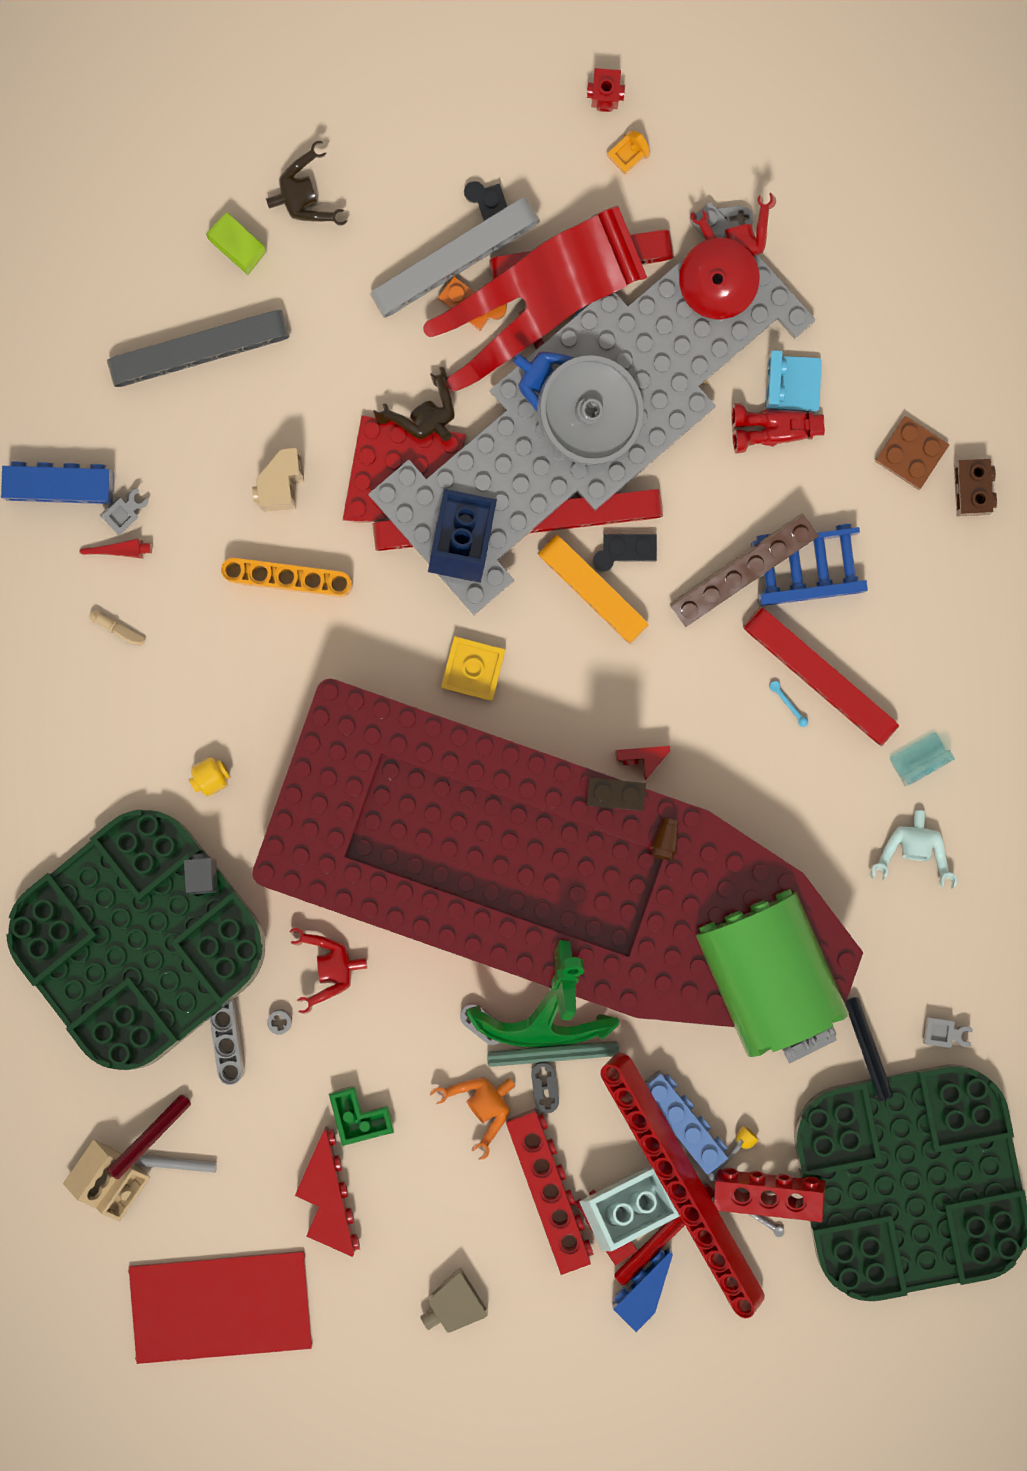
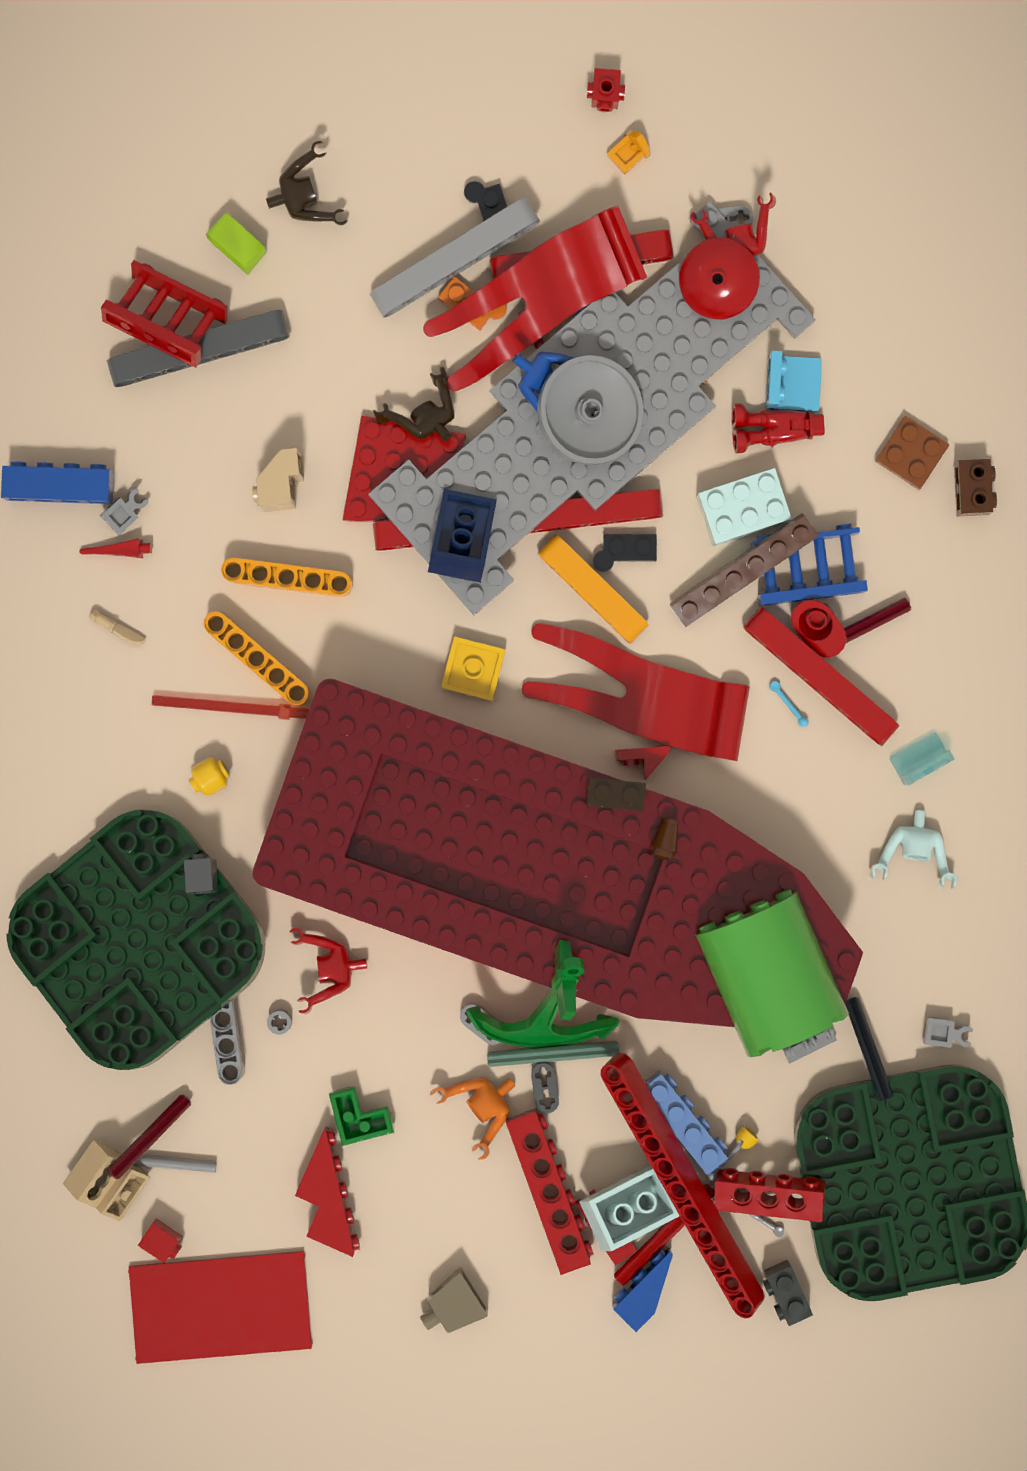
(159, 336): none -> red fence
(161, 1241): none -> red brick
(244, 655): none -> light orange beam
(283, 711): none -> clear red bar
(658, 700): none -> red flag
(743, 507): none -> light aqua brick
(788, 1293): none -> pearl dark grey brick
(819, 628): none -> red piece
(877, 619): none -> dark red axle

